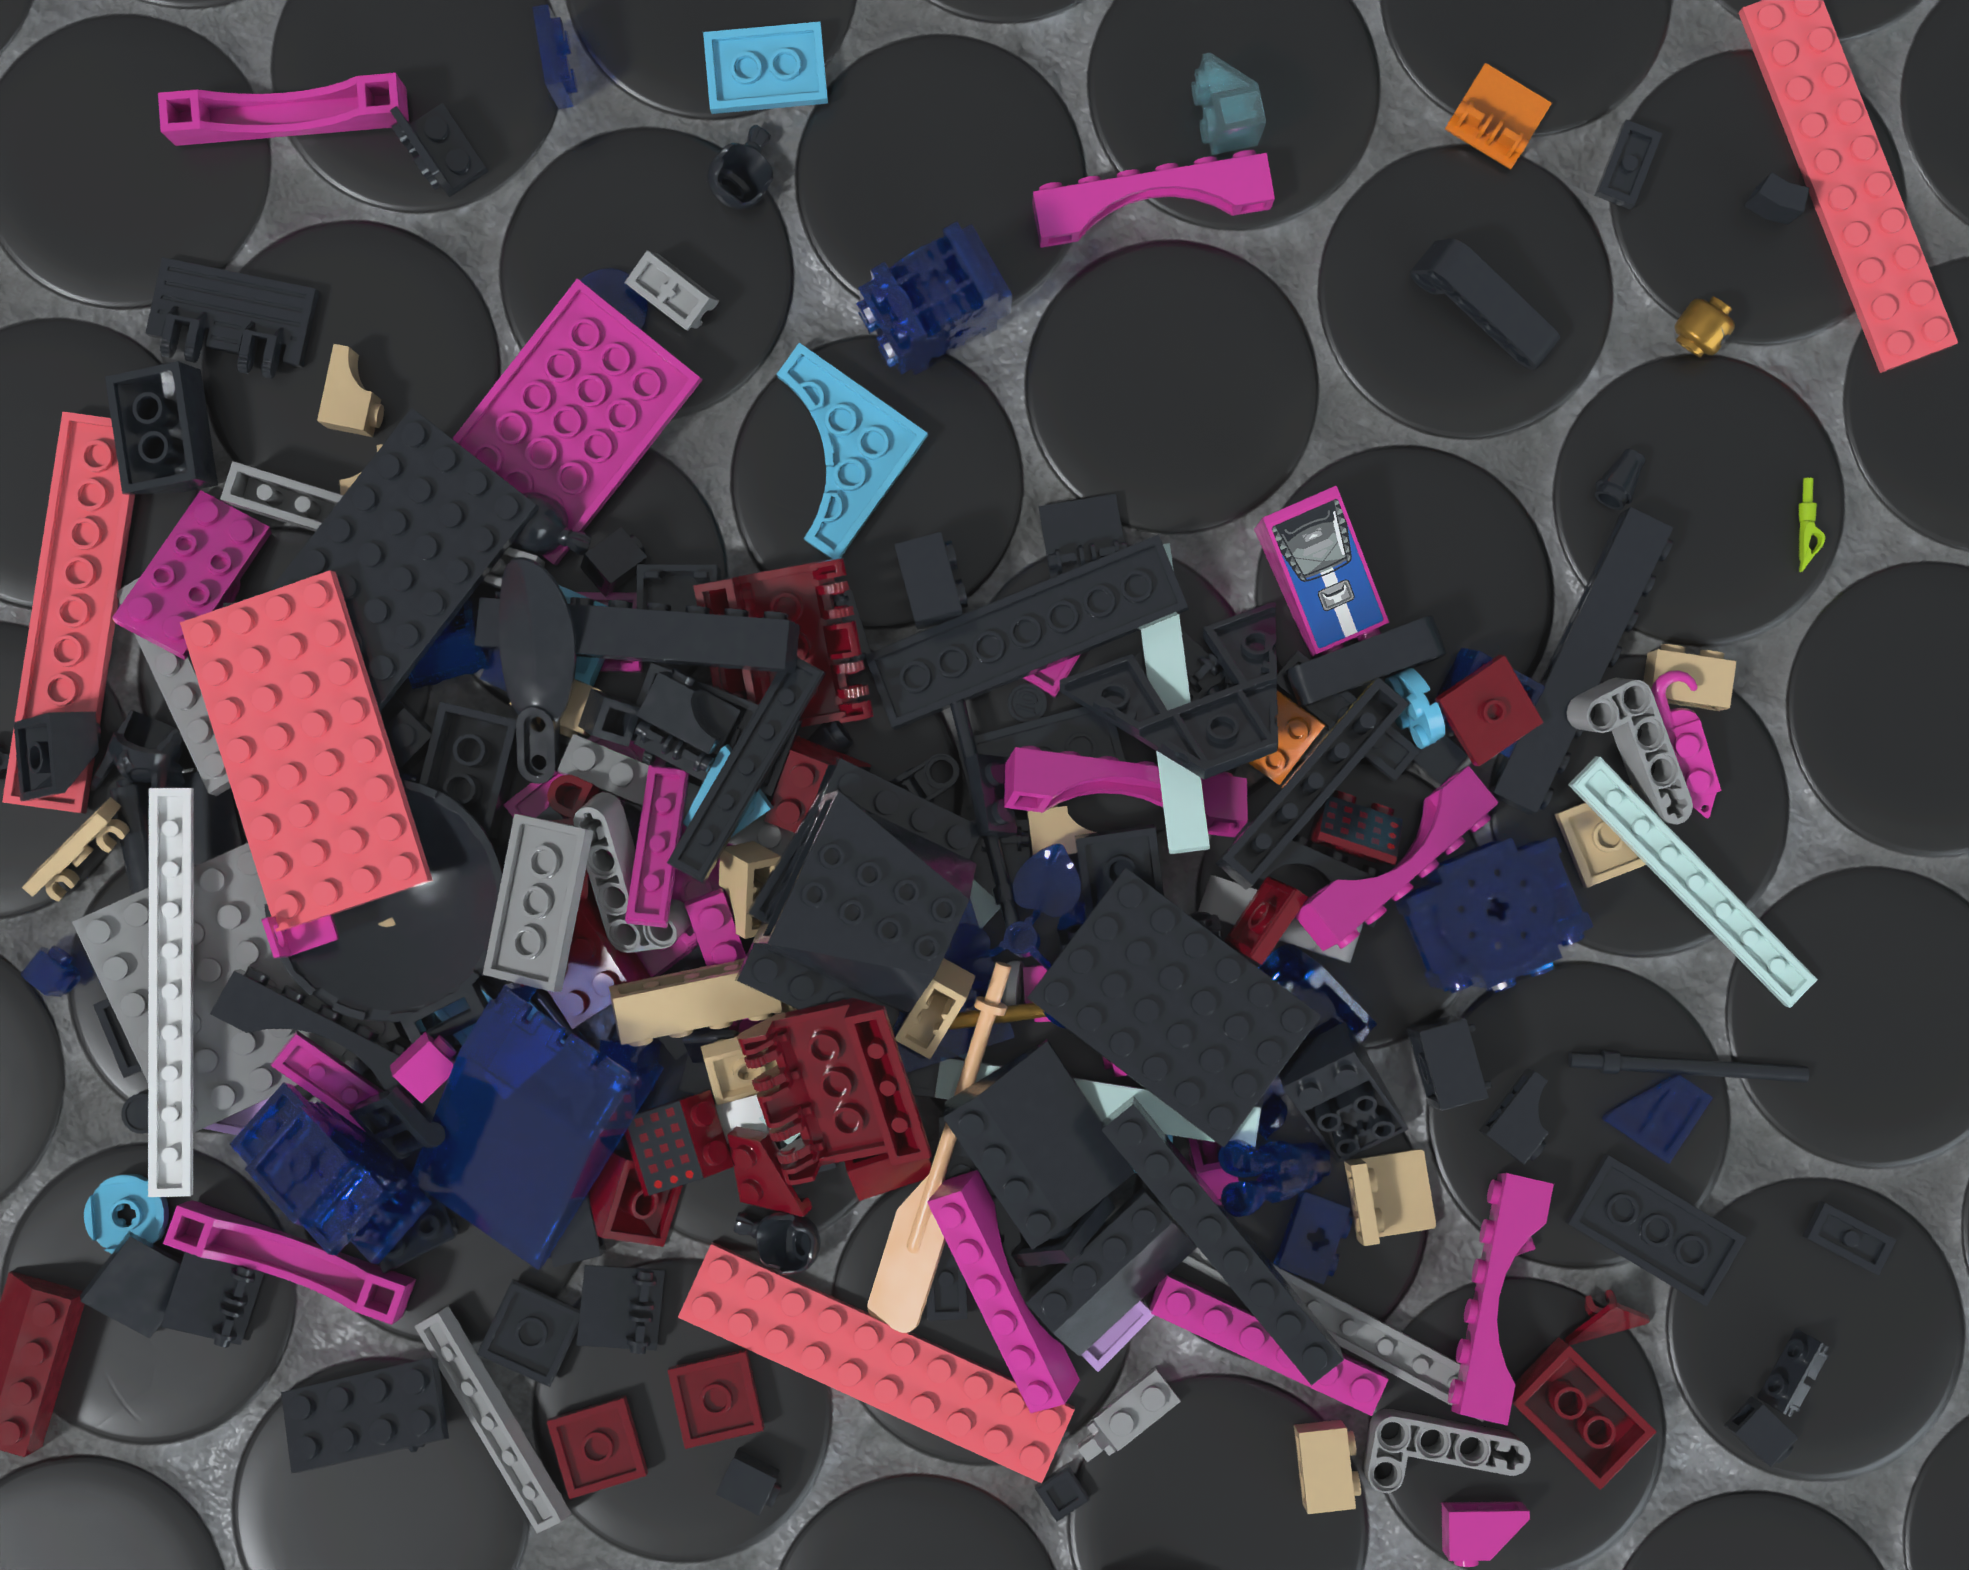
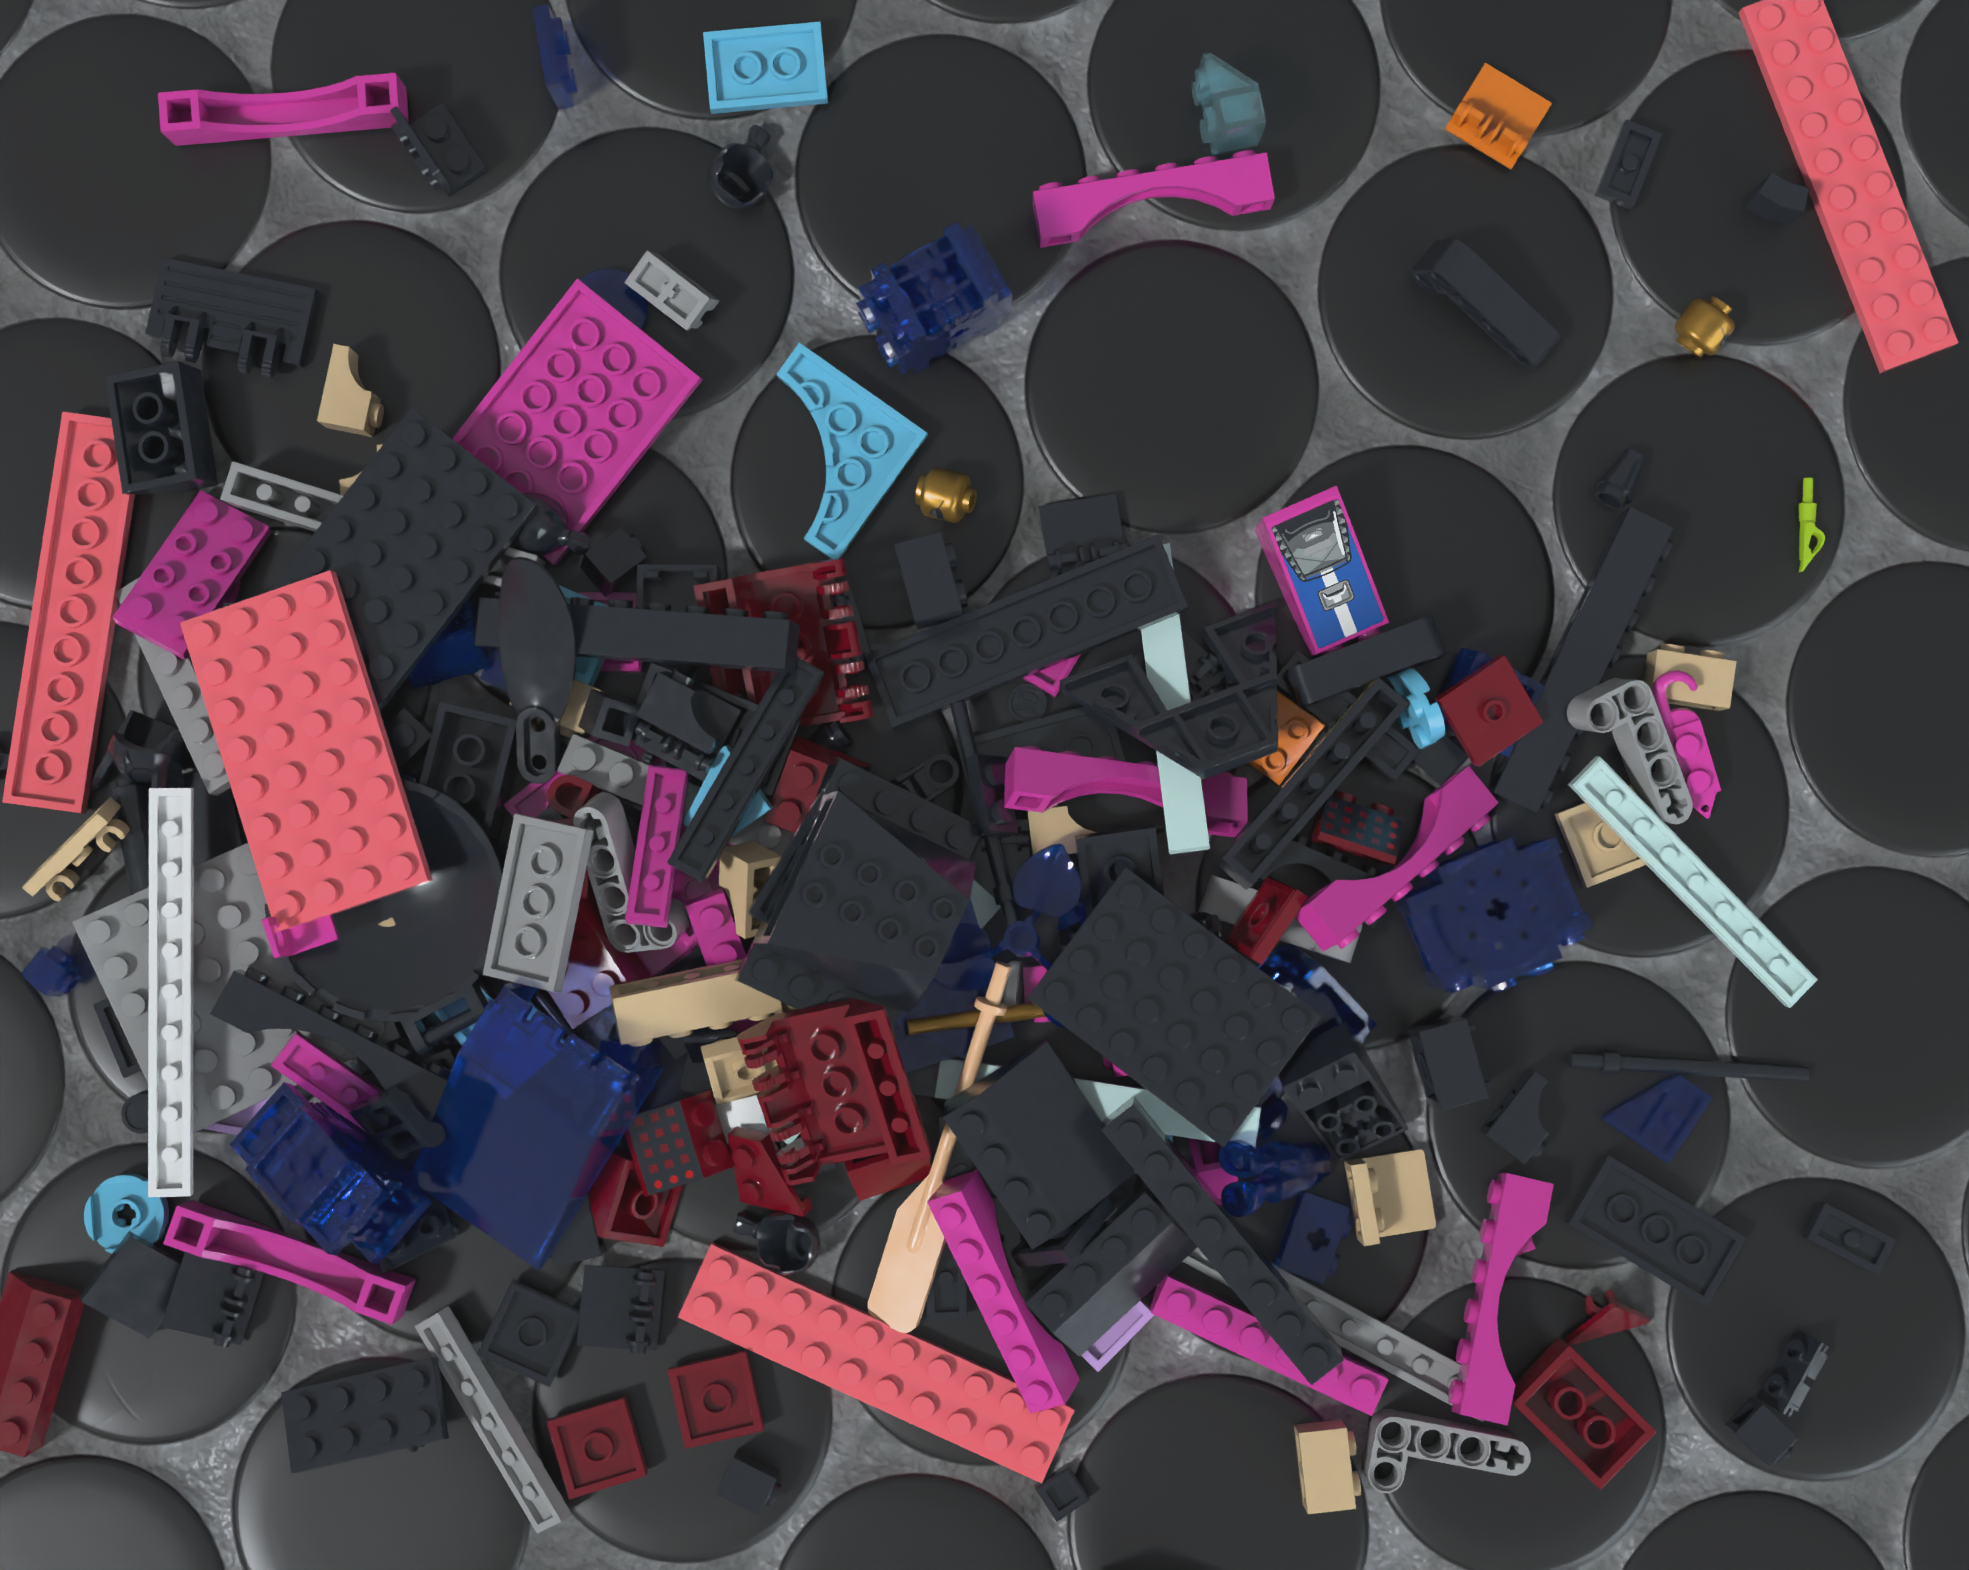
(54, 751): black slope -> none
(424, 1066): dark pink brick -> none
(936, 1009): tan arch -> none
(945, 494): none -> pearl gold head
(1128, 1415): light grey hinge -> none
(1479, 1529): dark pink slope -> none

